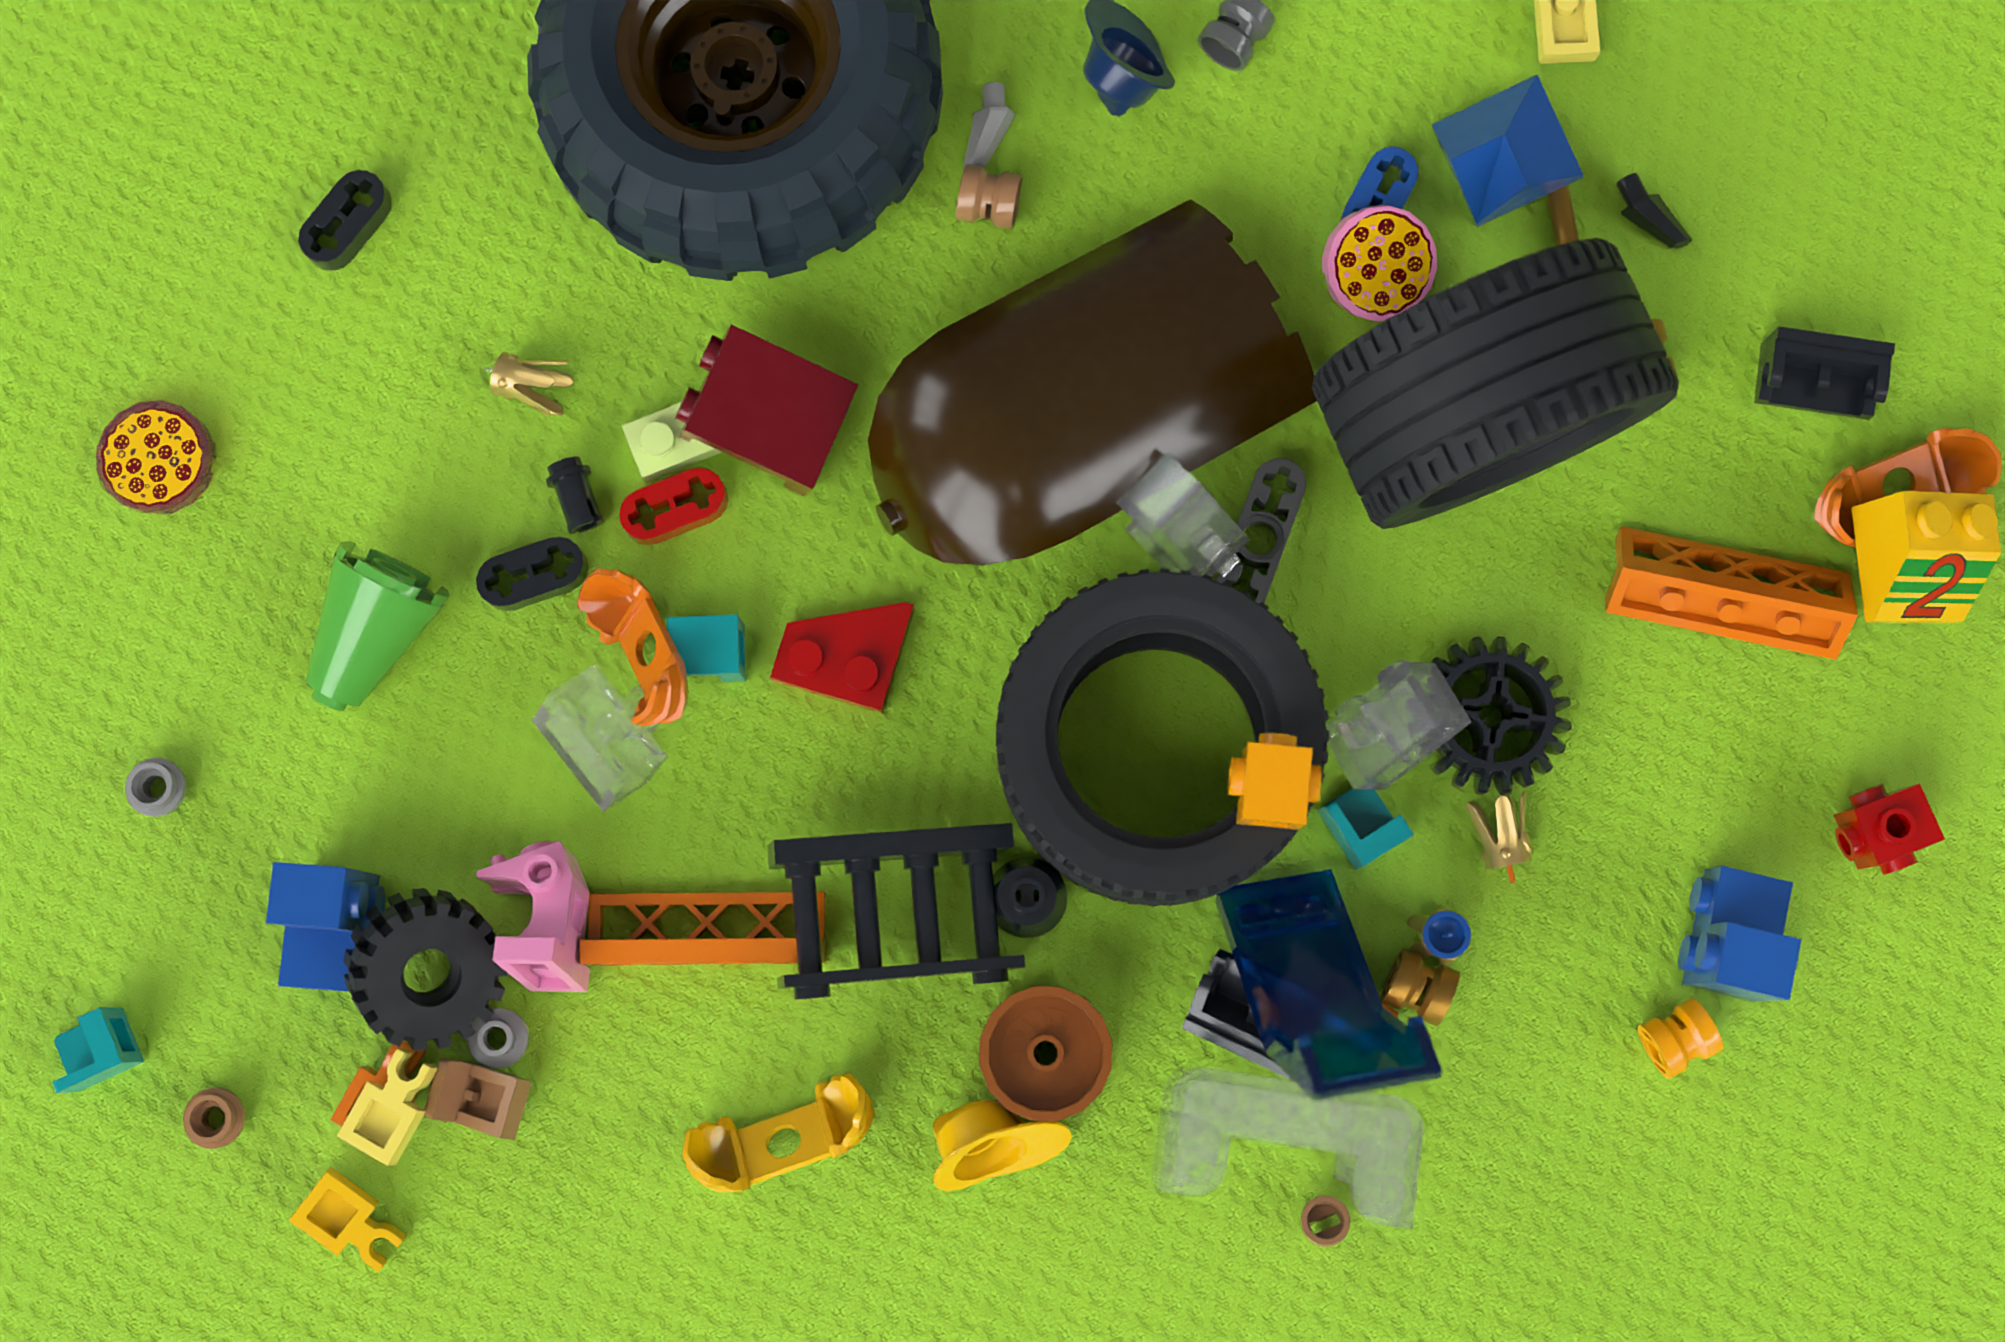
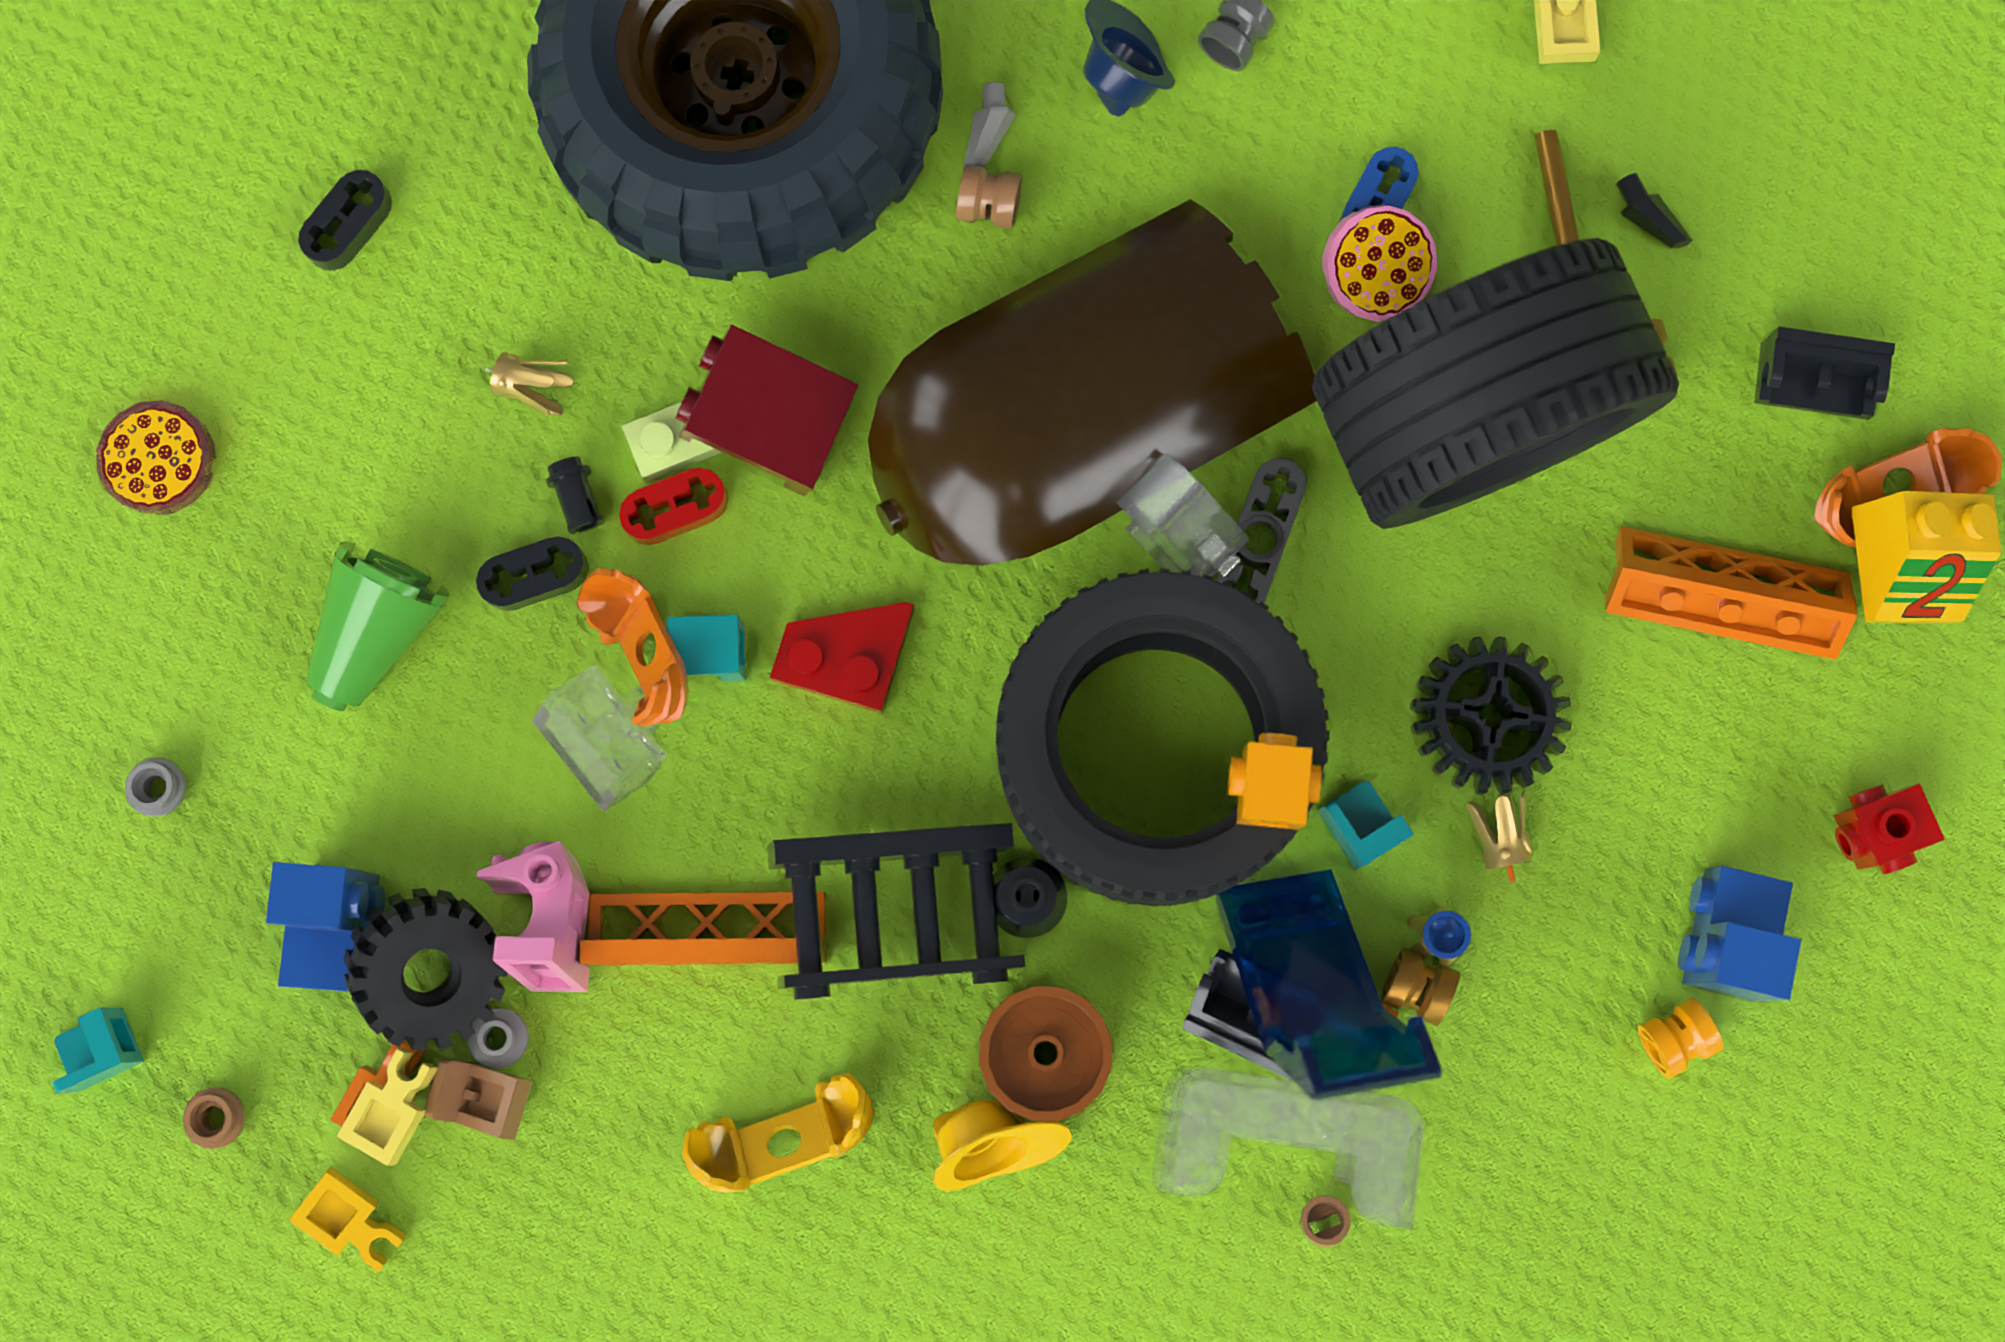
(1394, 724): clear brick -> none
(1507, 150): blue slope -> none

